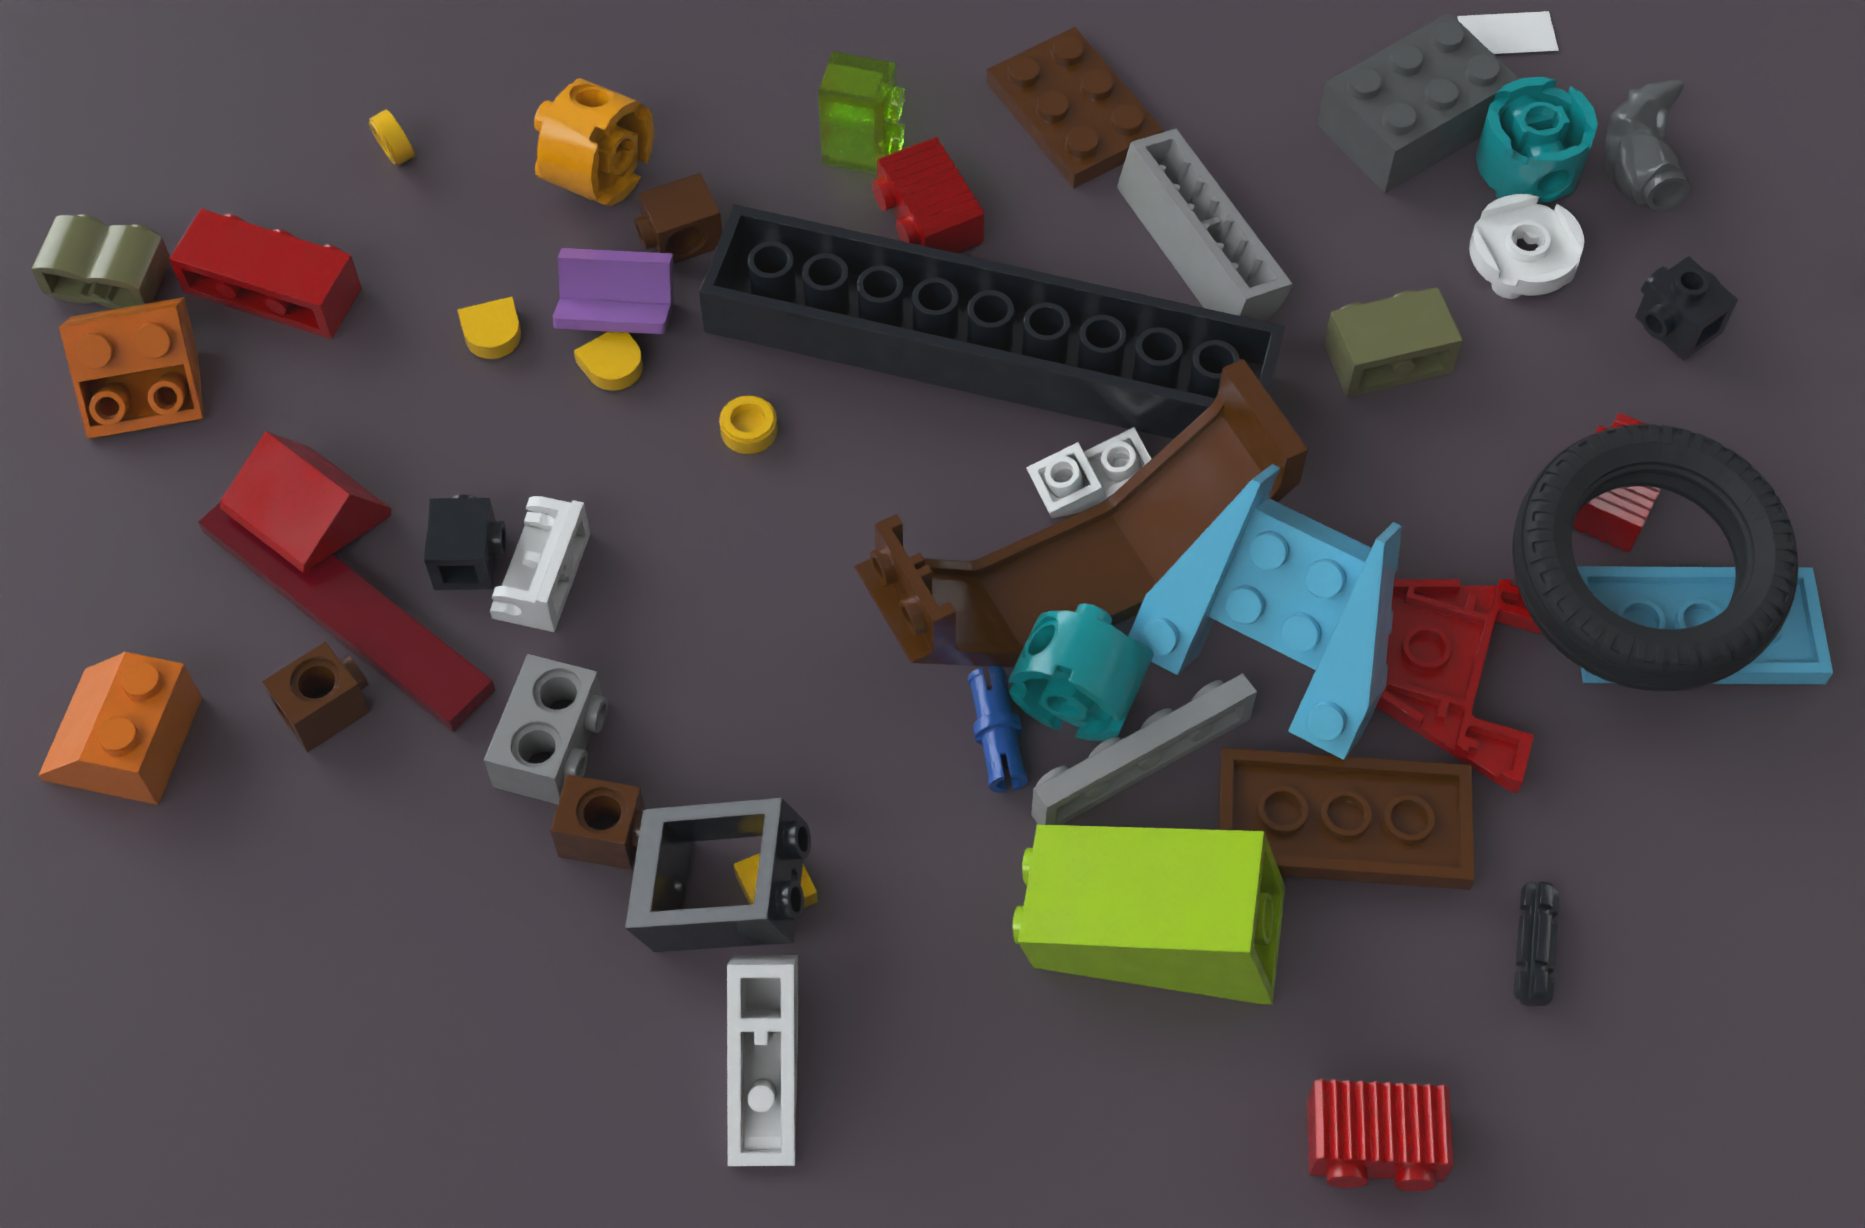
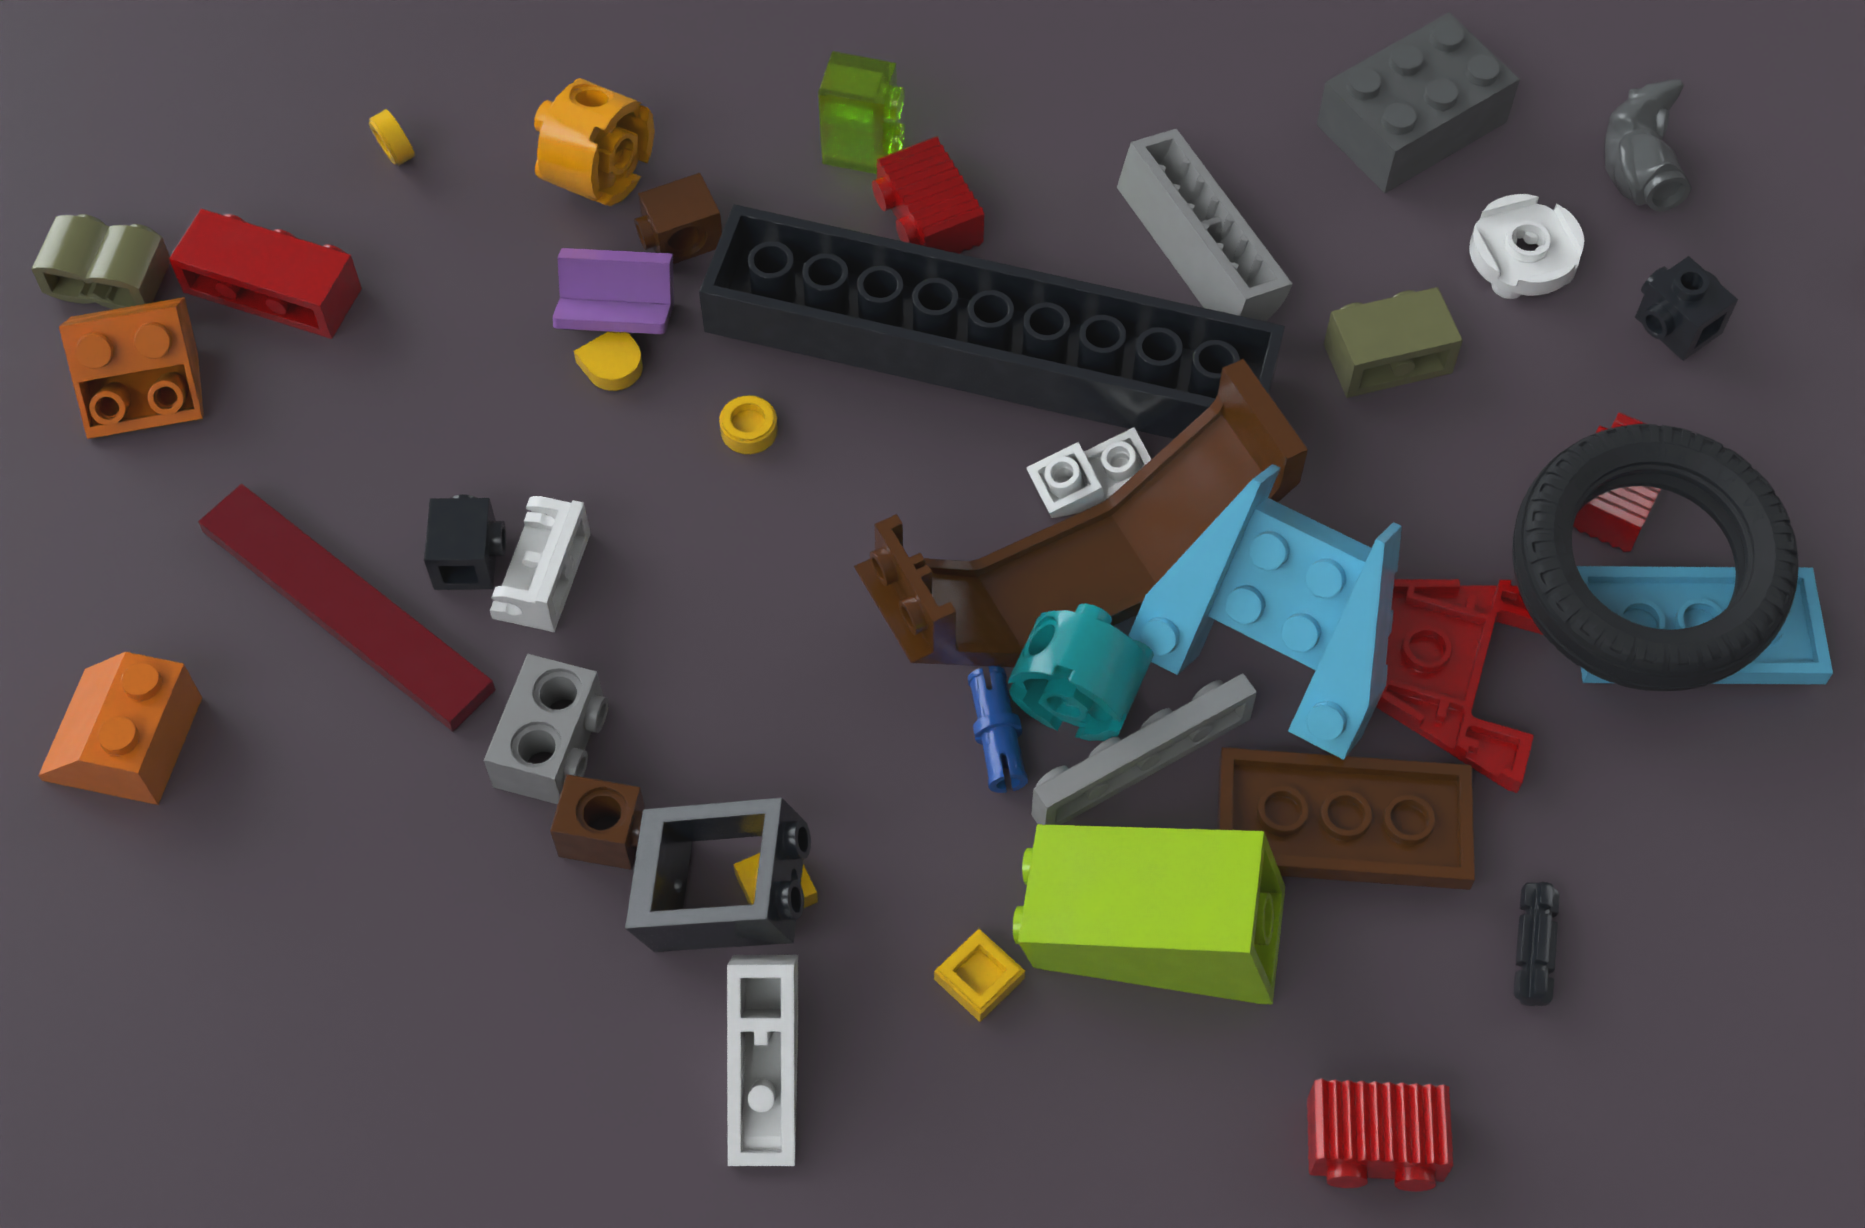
(300, 502): red slope -> none
(319, 718): reddish brown brick -> none
(491, 328): yellow tile -> none
(979, 975): none -> yellow tile
(1072, 105): reddish brown plate -> none
(1513, 31): white sticker -> none
(1536, 139): teal brick -> none

